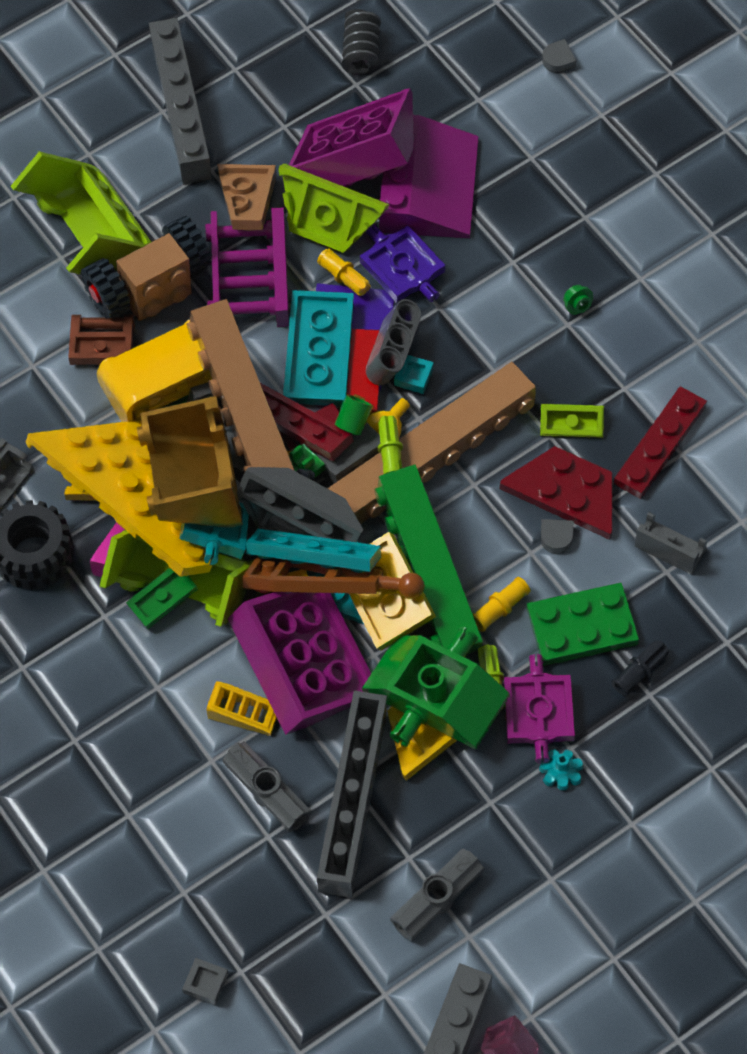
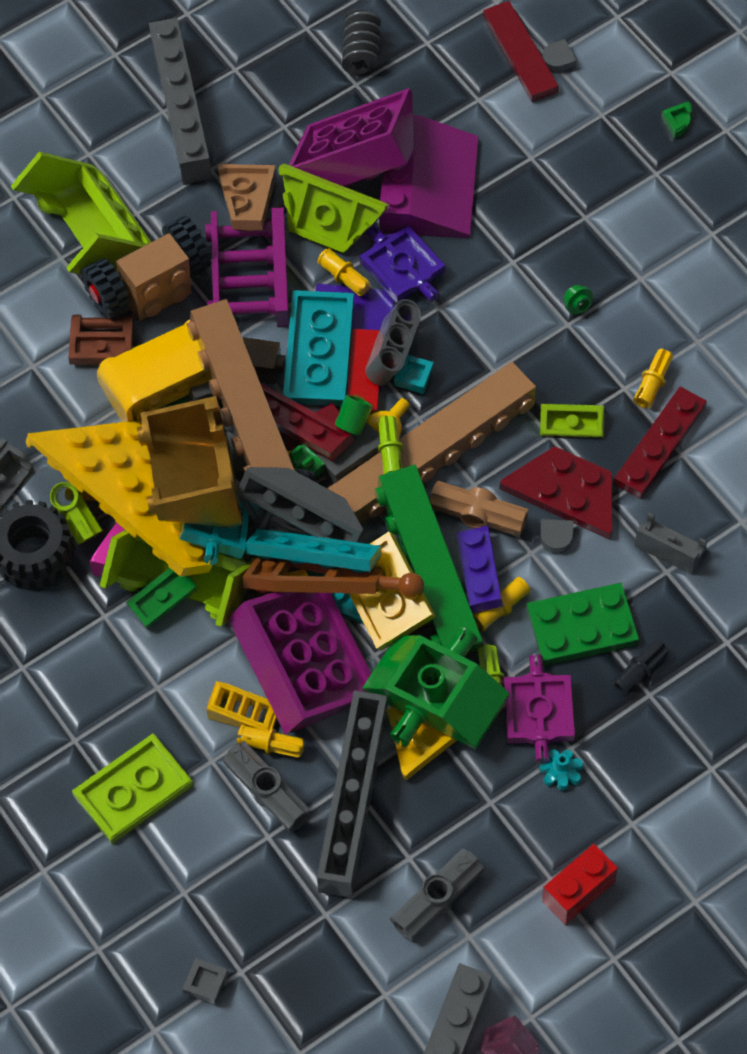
(78, 514): none -> lime piece
(132, 788): none -> lime tile
(265, 359): none -> dark brown brick
(271, 741): none -> yellow axle
(478, 508): none -> medium nougat piece
(479, 569): none -> dark purple plate
(520, 51): none -> dark red tile
(579, 884): none -> red brick
(653, 379): none -> yellow axle
(678, 118): none -> green tile

